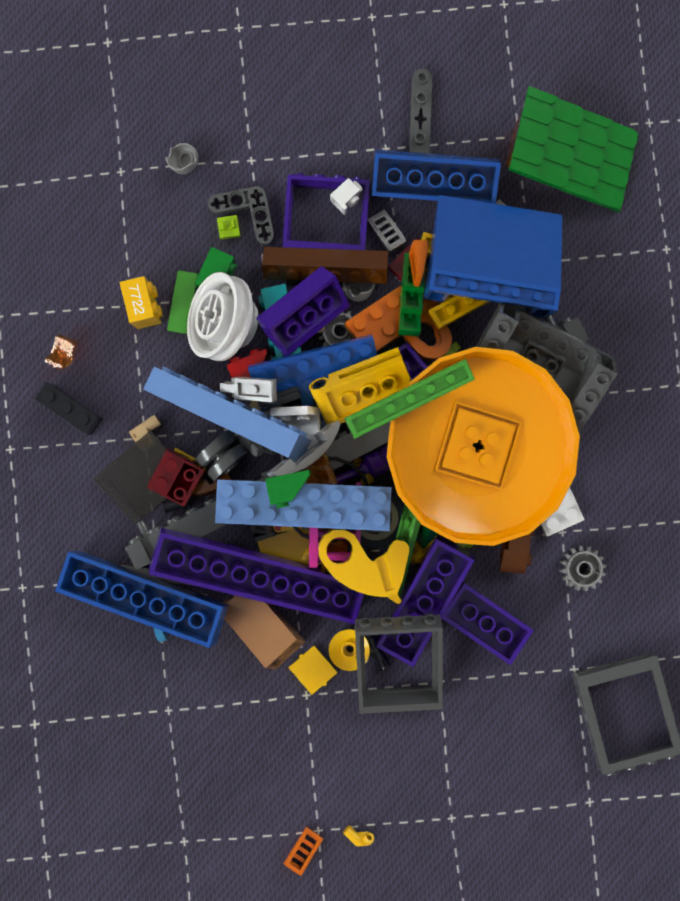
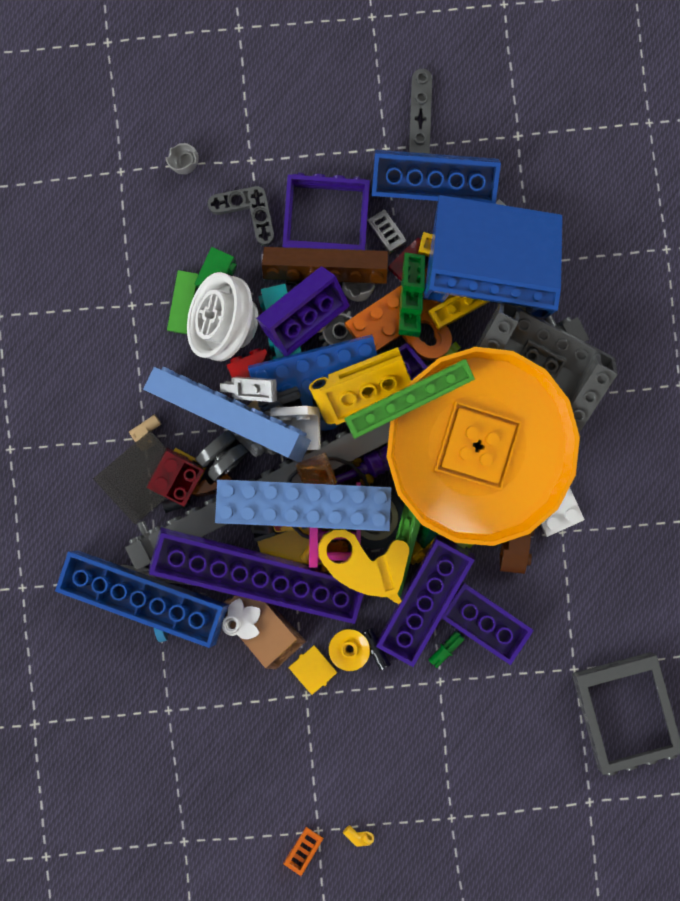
(62, 352): clear orange bracket -> none
(68, 408): black brick -> none
(141, 303): yellow brick -> none
(228, 227): lime tile -> none
(245, 619): none -> white plate
(286, 487): green slope -> none
(325, 438): light grey slope -> none
(346, 195): white brick -> none
(400, 698): dark grey window -> none
(418, 257): orange slope -> none
(446, 649): none -> green axle
(572, 149): green piece -> none
(590, 576): light grey gear -> none

